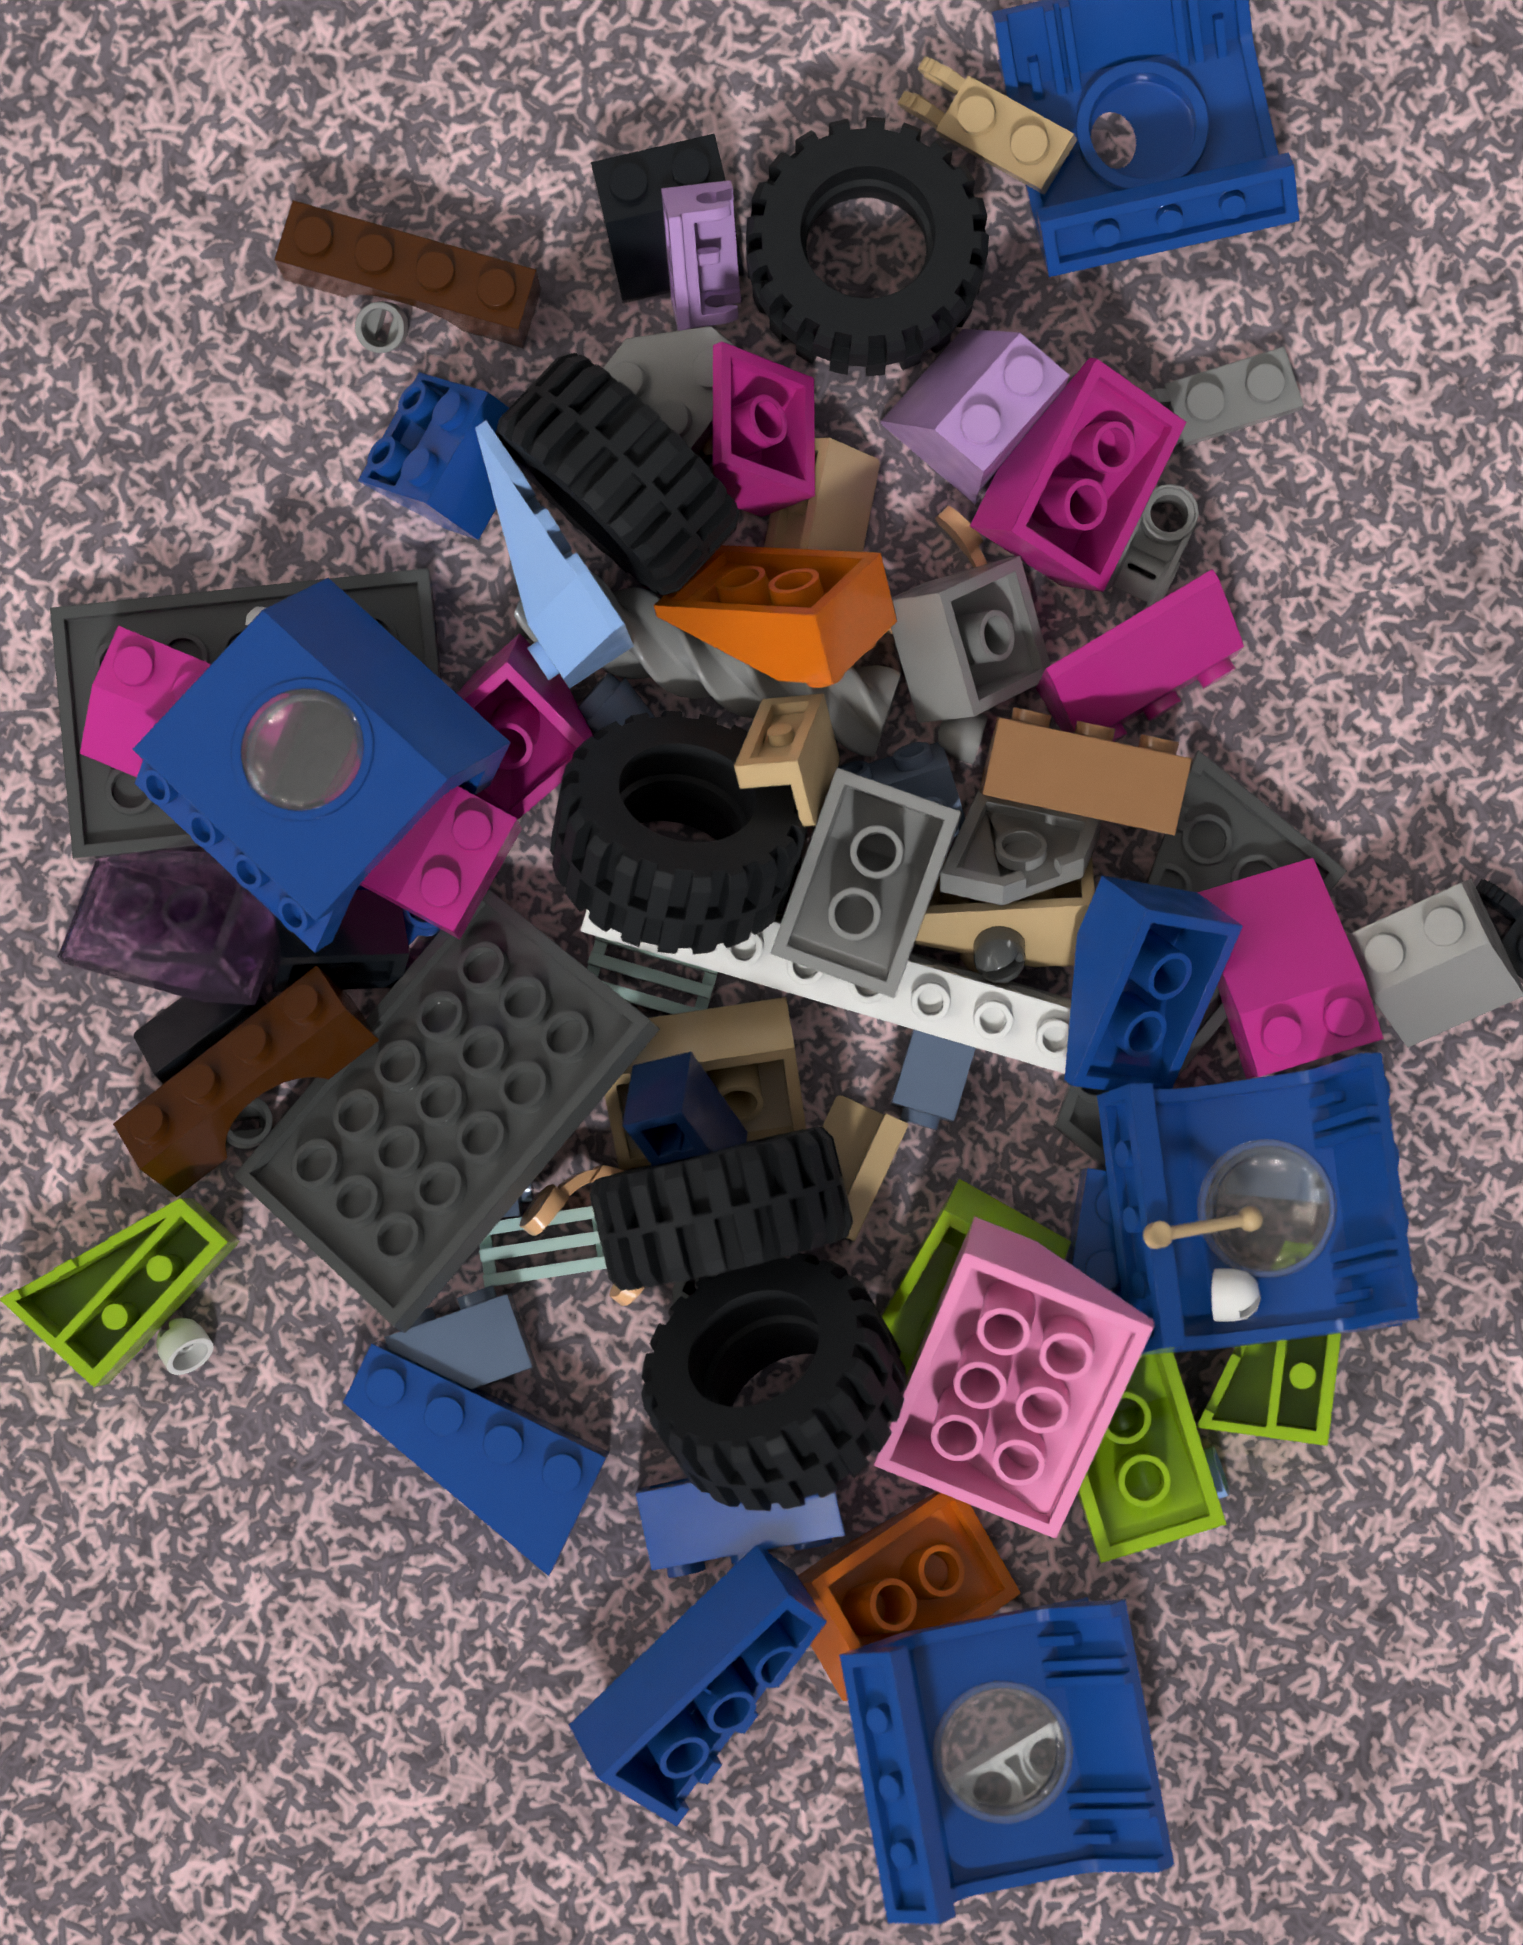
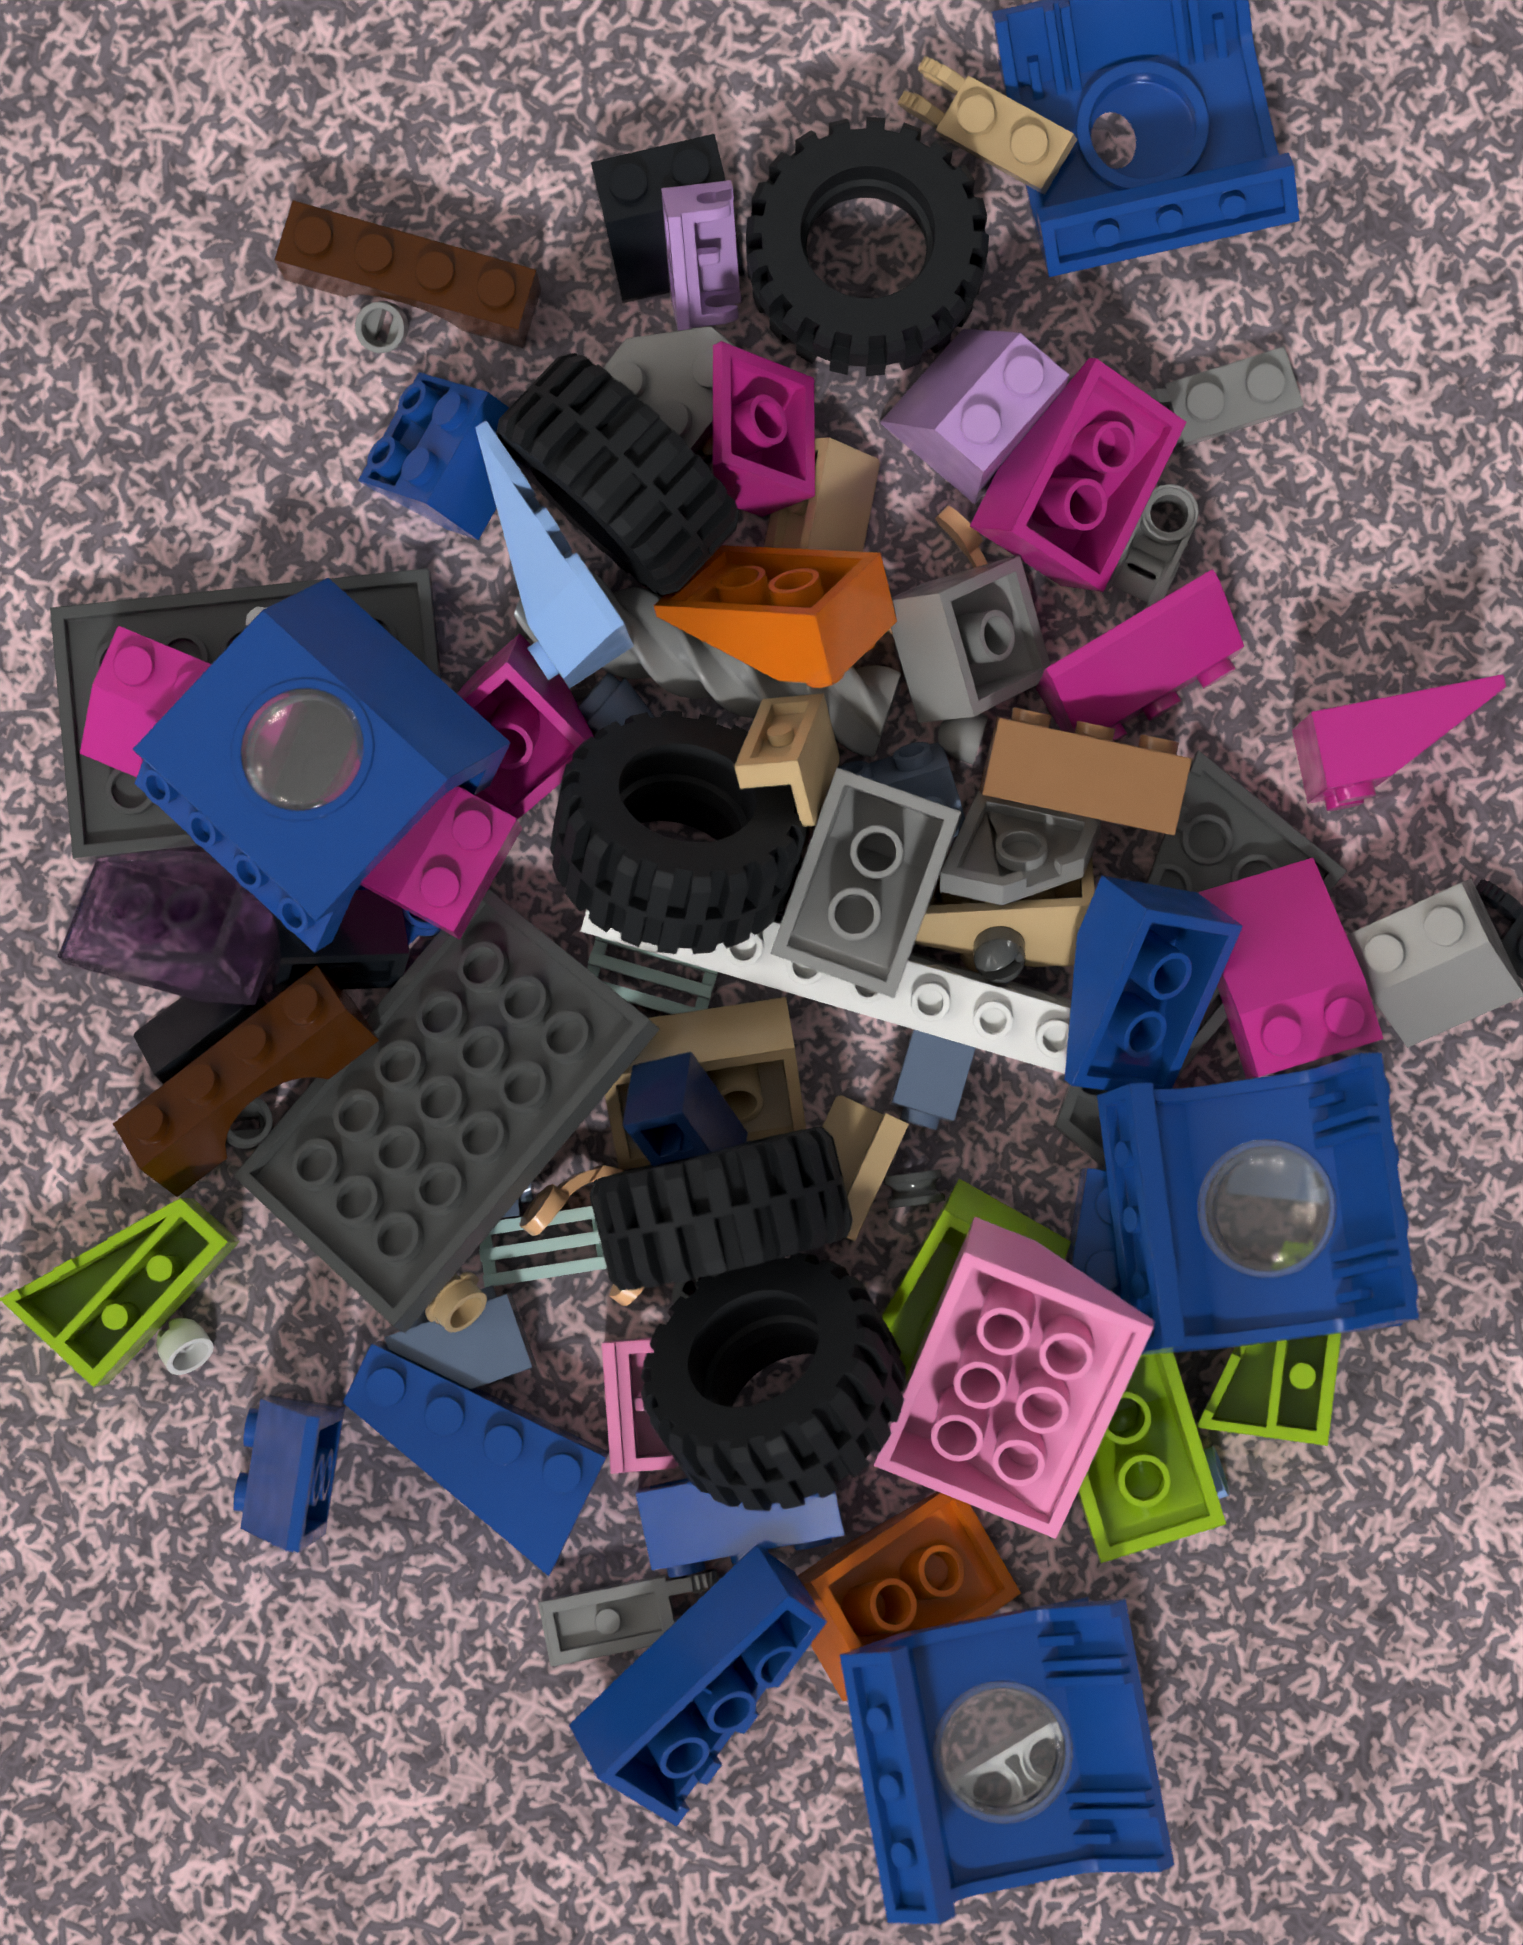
(290, 1471): none -> blue slope
(457, 1303): none -> tan plate
(614, 1616): none -> light grey hinge
(631, 1437): none -> bright pink hinge
(914, 1189): none -> dark grey bush
(1160, 1234): tan hinge -> none
(1234, 1295): white hinge -> none
(1362, 744): none -> dark pink slope

